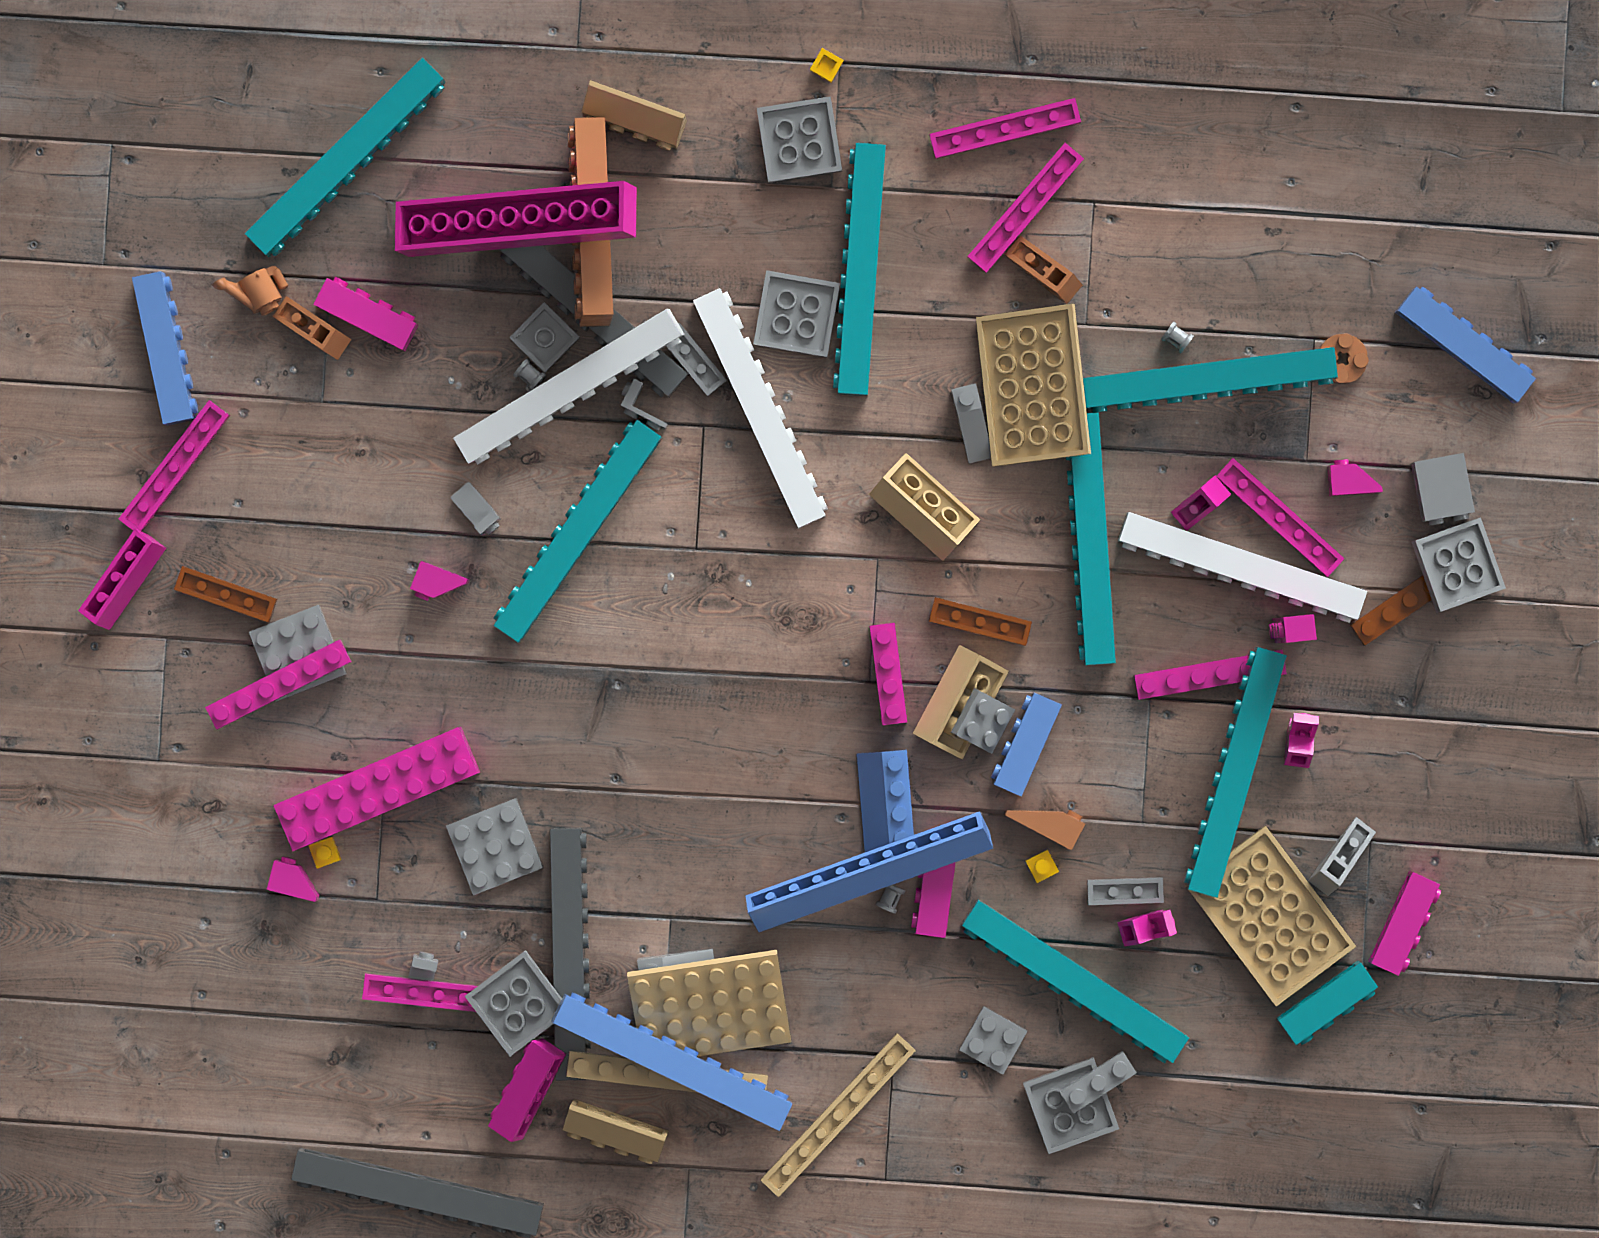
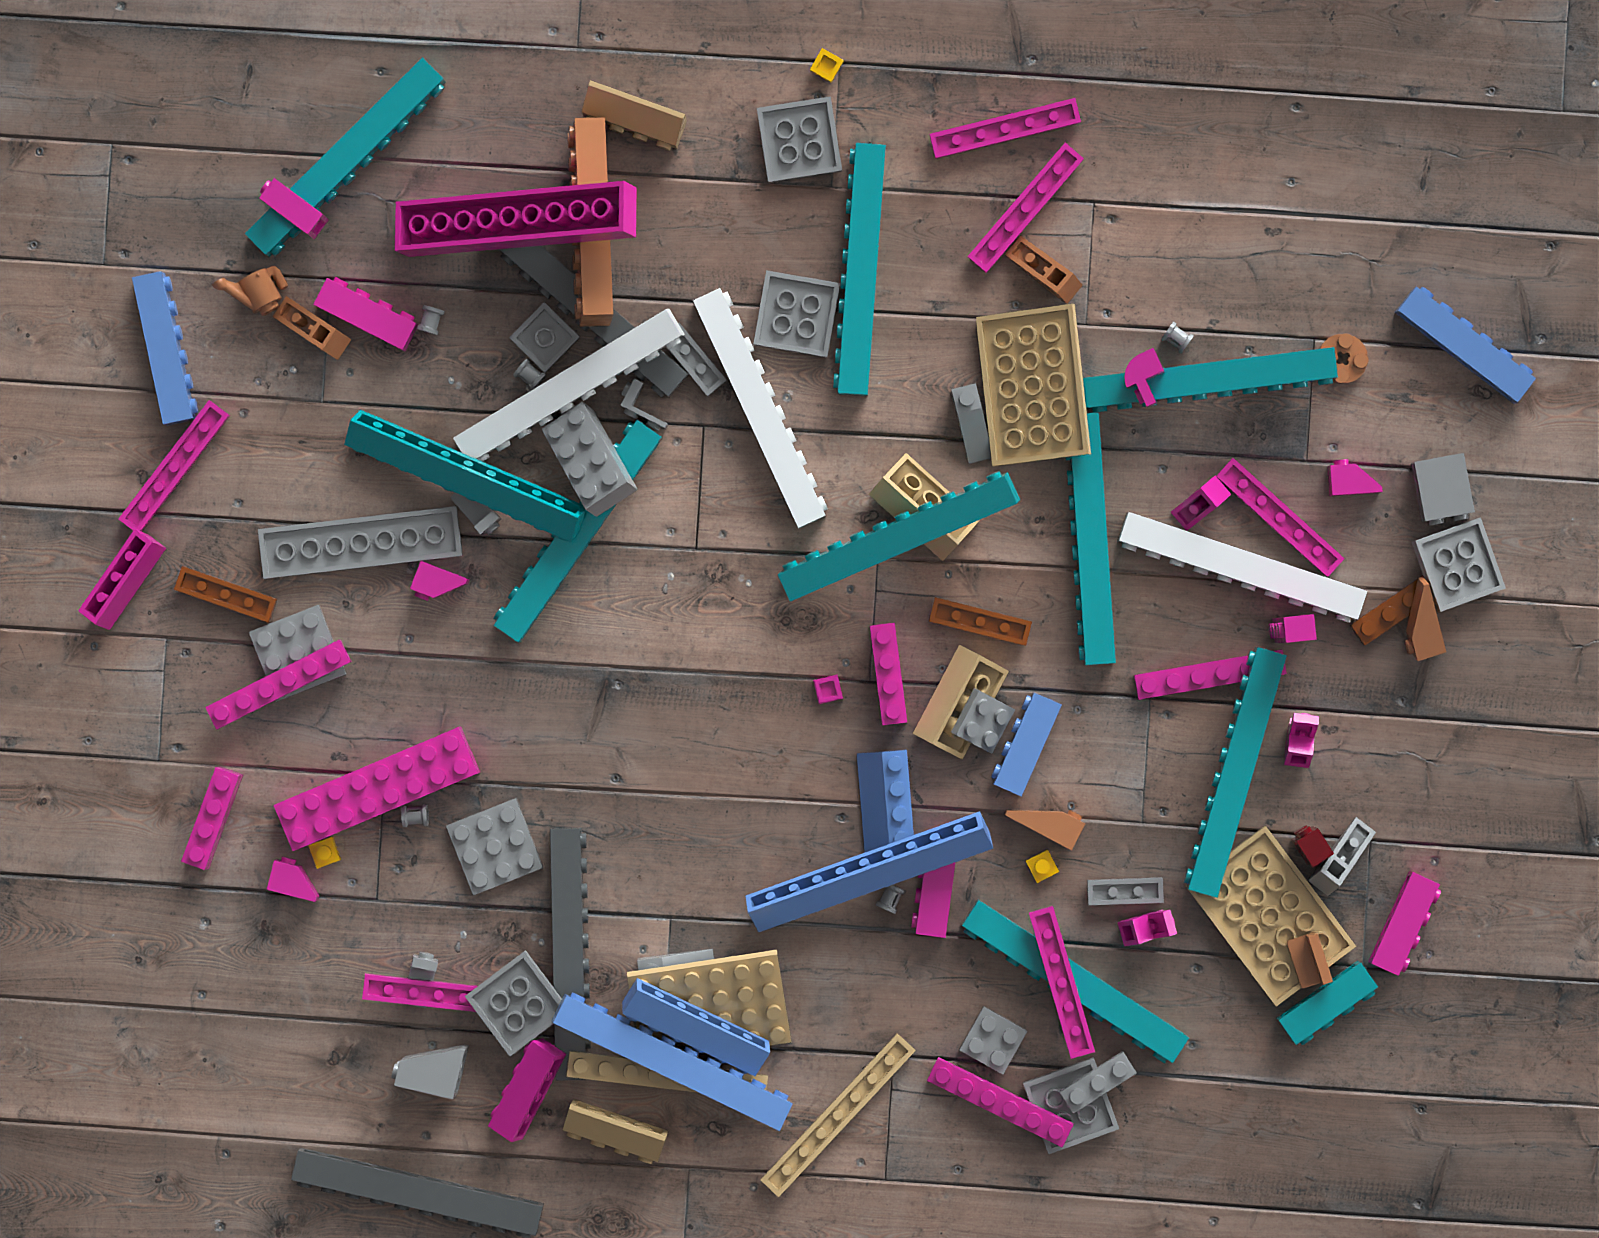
(212, 818): none -> dark pink brick
(293, 208): none -> dark pink window
(360, 542): none -> light grey plate
(415, 815): none -> light grey bush
(430, 320): none -> light grey bush
(432, 1071): none -> light grey slope
(465, 475): none -> teal brick
(589, 459): none -> light grey brick
(695, 1027): none -> medium blue brick
(828, 689): none -> dark pink tile
(899, 536): none -> teal brick
(1000, 1102): none -> dark pink plate
(1061, 982): none -> dark pink plate
(1139, 371): none -> dark pink brick
(1309, 960): none -> nougat panel
(1311, 845): none -> dark red brick
(1423, 625): none -> nougat slope

